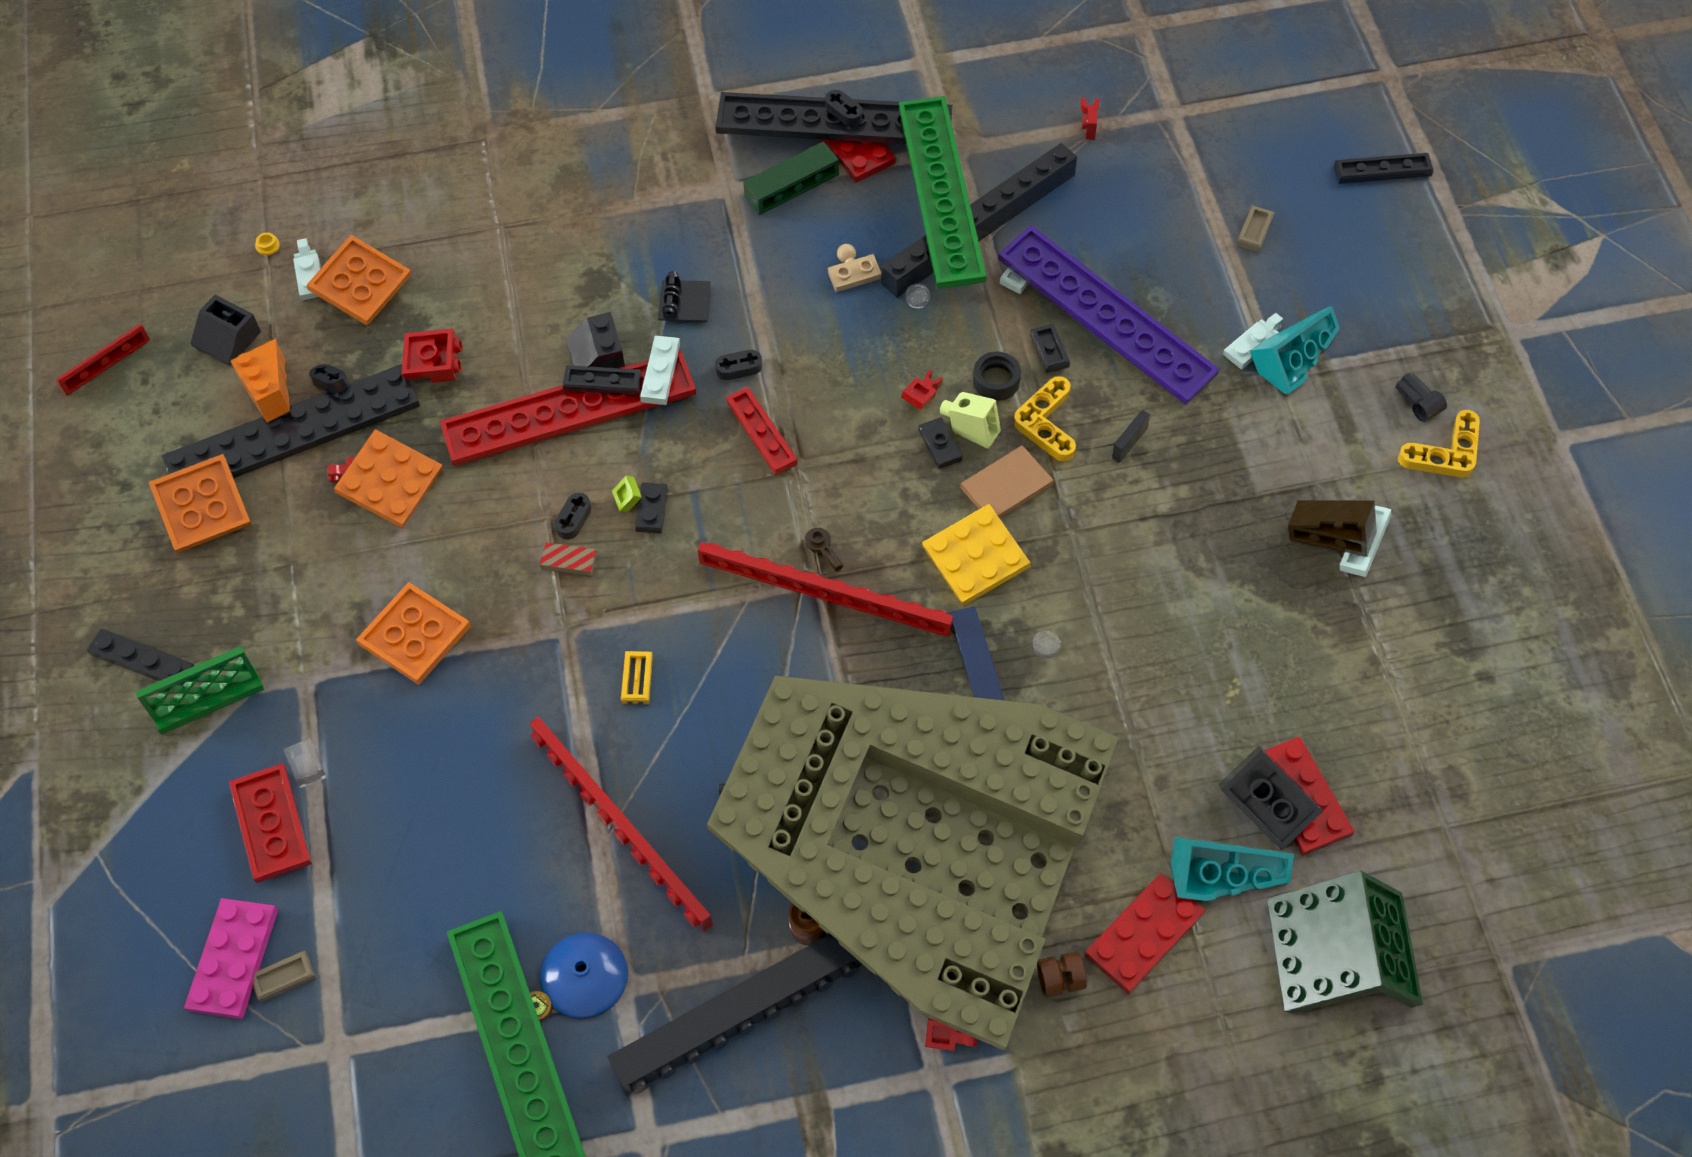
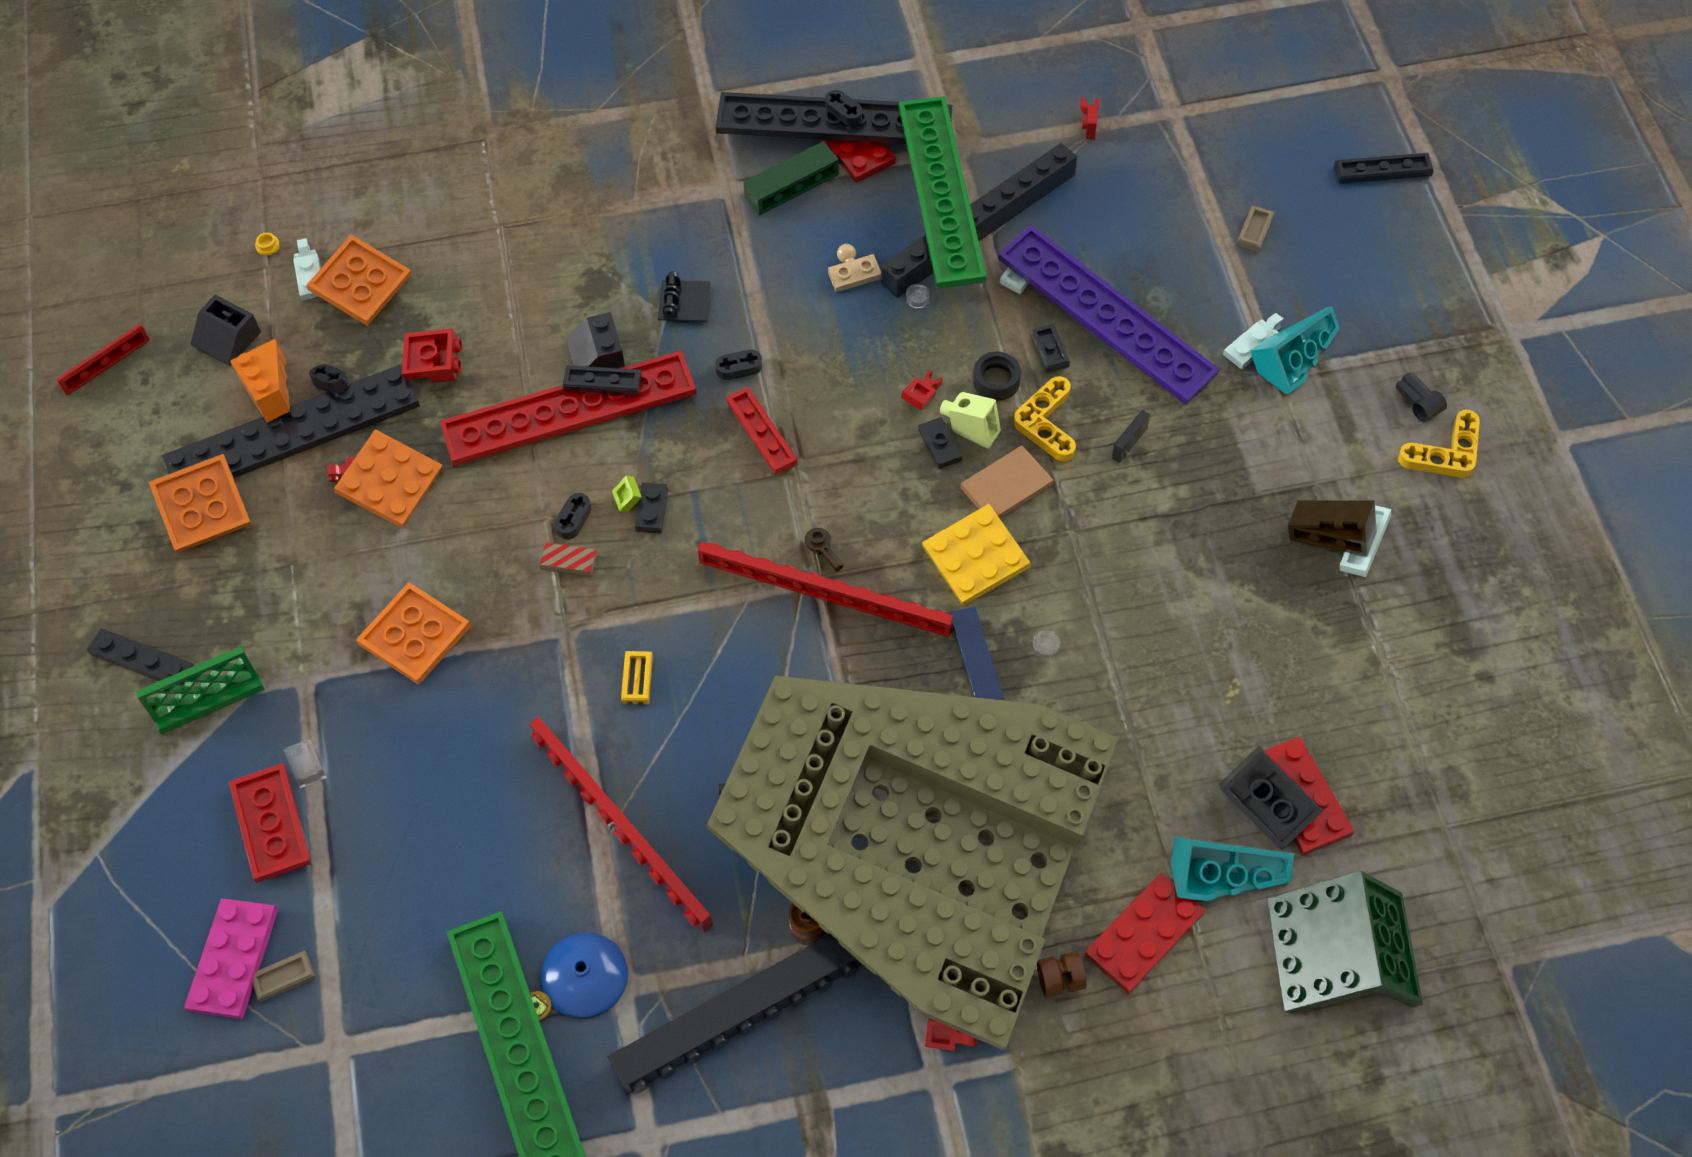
(660, 370): light aqua plate -> none

